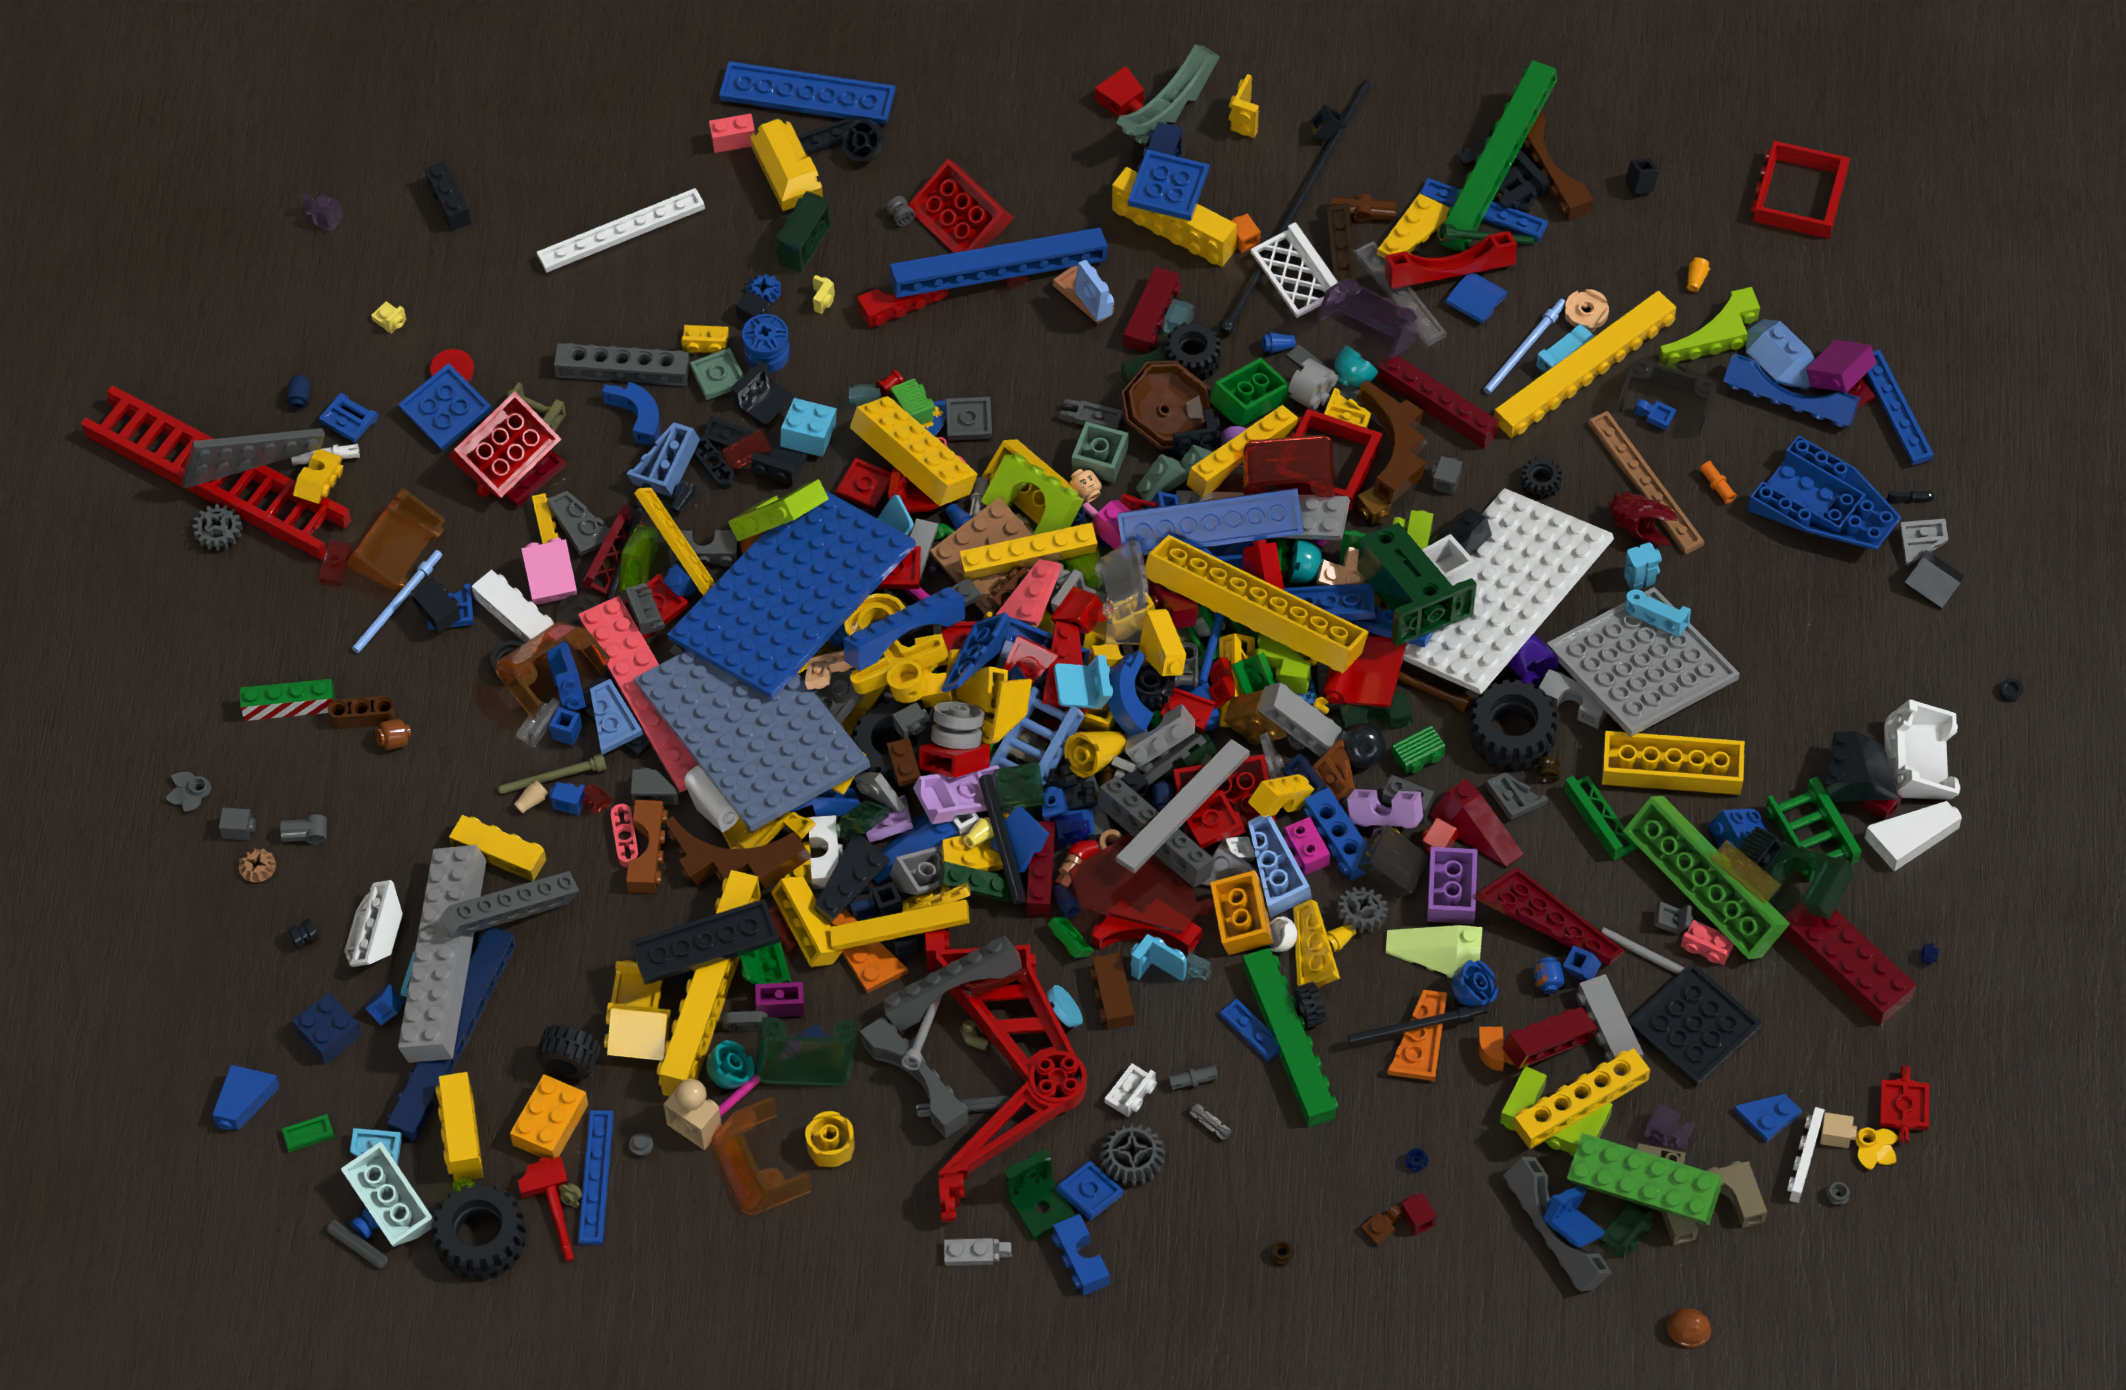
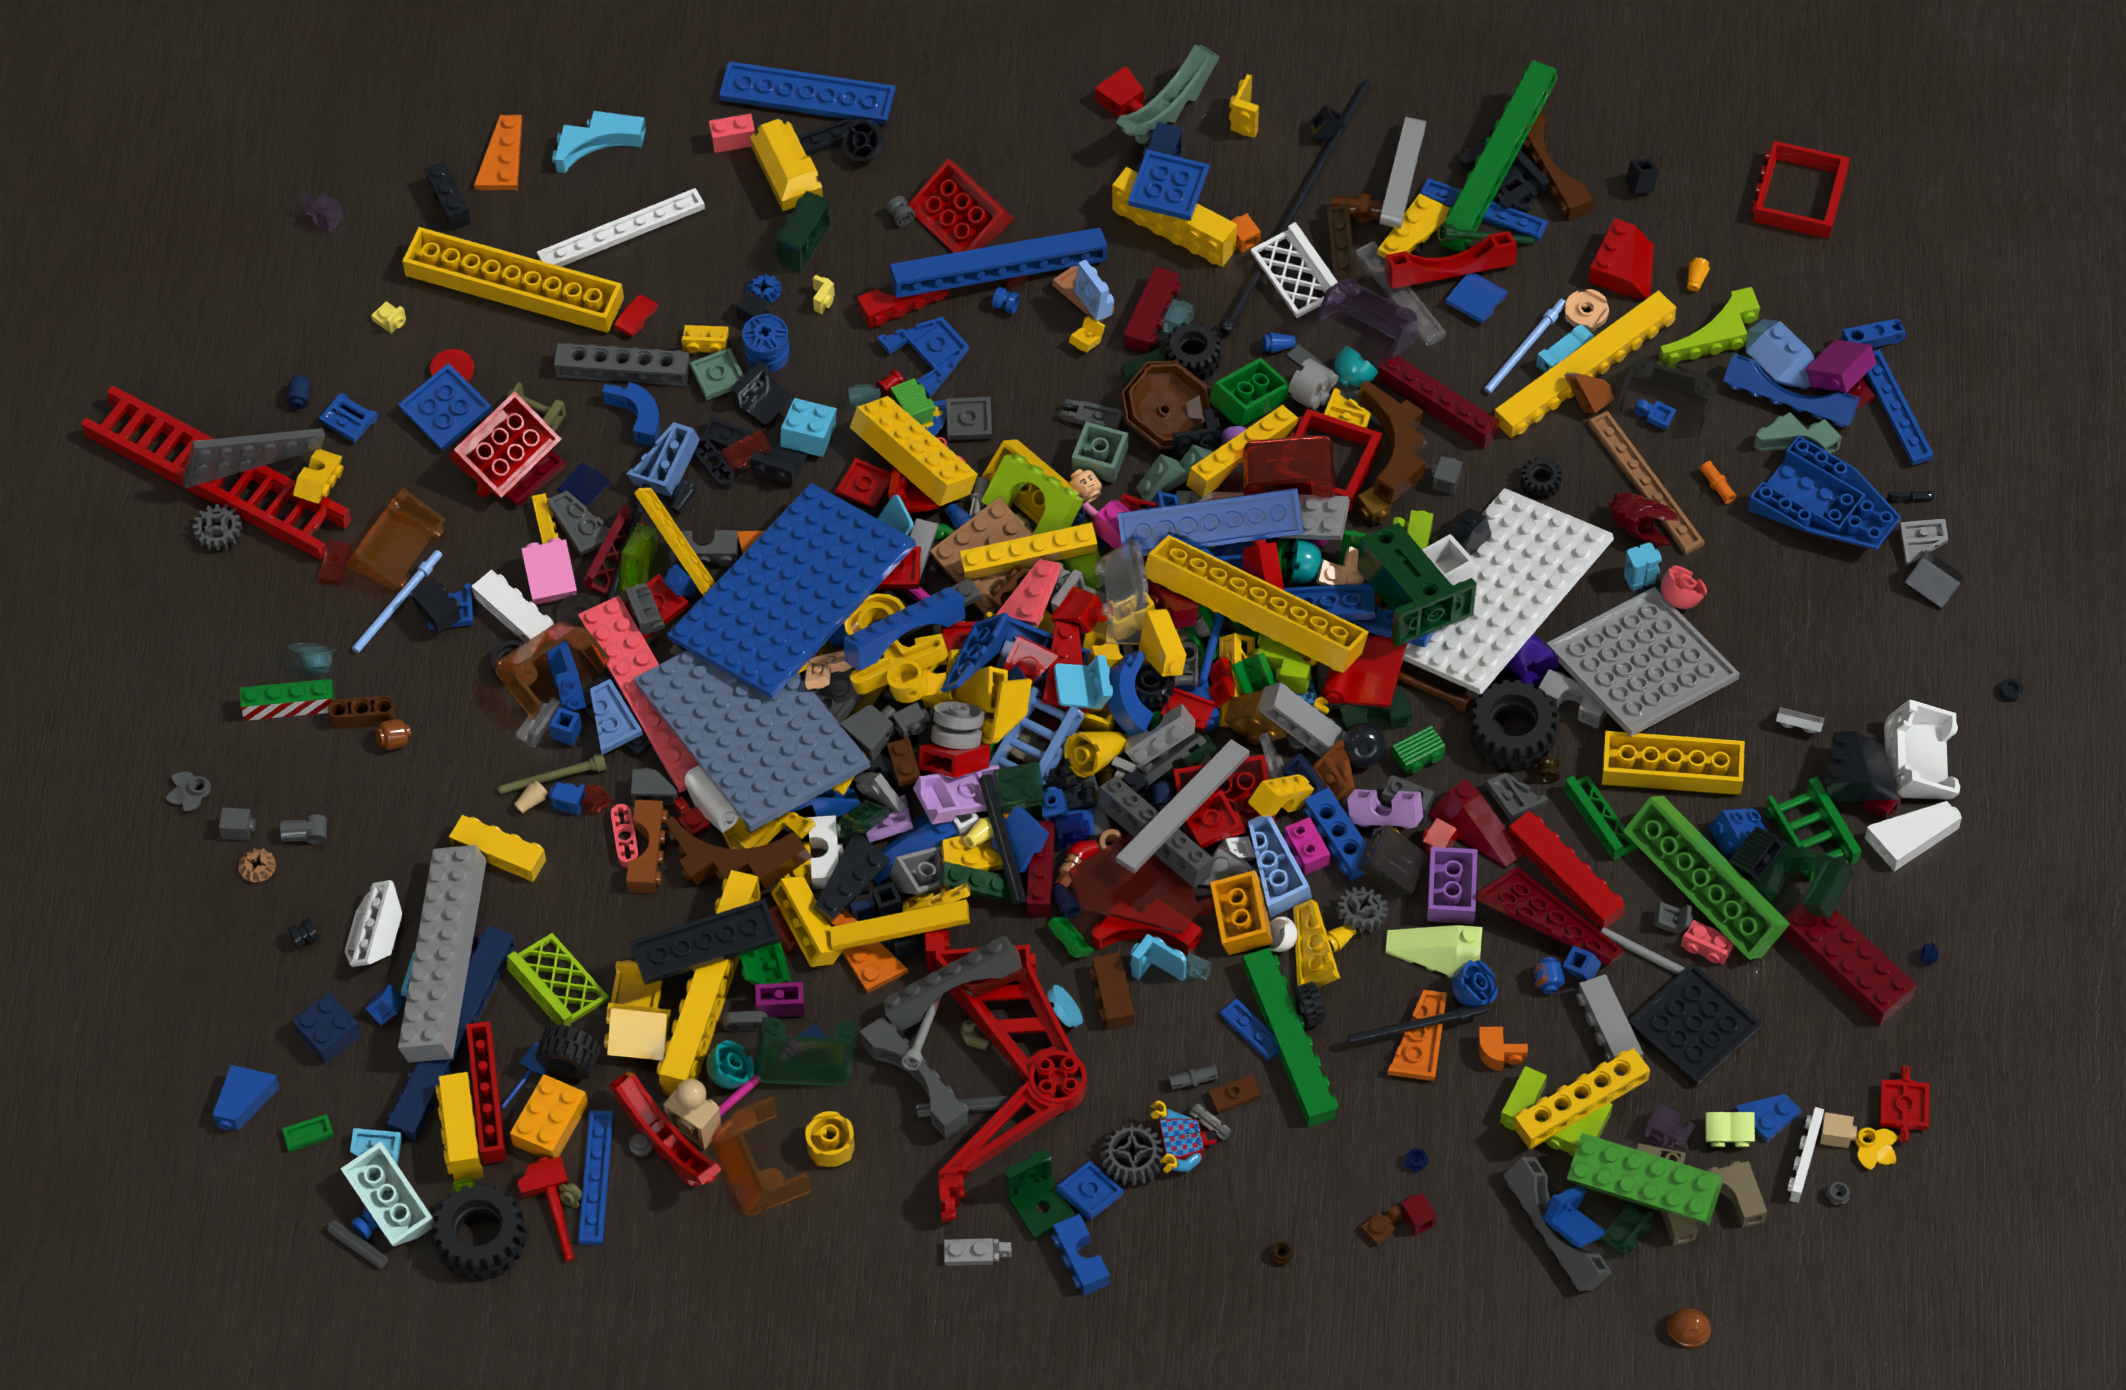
(314, 656): none -> clear light blue piece
(346, 452): white pin -> none
(486, 1093): none -> red brick
(502, 157): none -> orange wing
(509, 904): dark grey brick -> none
(513, 279): none -> yellow brick
(531, 1063): none -> blue piece
(539, 989): none -> lime fence
(585, 484): none -> clear blue piece
(601, 132): none -> medium azure arch
(634, 316): none -> red slope
(669, 1143): none -> red arch
(691, 820): none -> red plate
(777, 511): lime arch -> none
(870, 729): none -> dark grey torso
(936, 344): none -> blue wing
(1006, 300): none -> blue wheel
(1088, 335): none -> yellow bracket
(1130, 1090): white bracket -> none
(1181, 1139): none -> torso
(1234, 1094): none -> reddish brown plate
(1402, 172): none -> light grey beam
(1549, 1037): dark red brick -> none
(1566, 870): none -> red brick
(1590, 391): none -> dark orange slope
(1624, 261): none -> red wedge
(1657, 613): medium azure leg -> none
(1681, 589): none -> coral cylinder
(1729, 1128): none -> yellowish green brick
(1745, 871): clear yellow plate -> none
(1787, 428): none -> sand green arch
(1792, 718): none -> light grey plate
(1876, 333): none -> blue leg

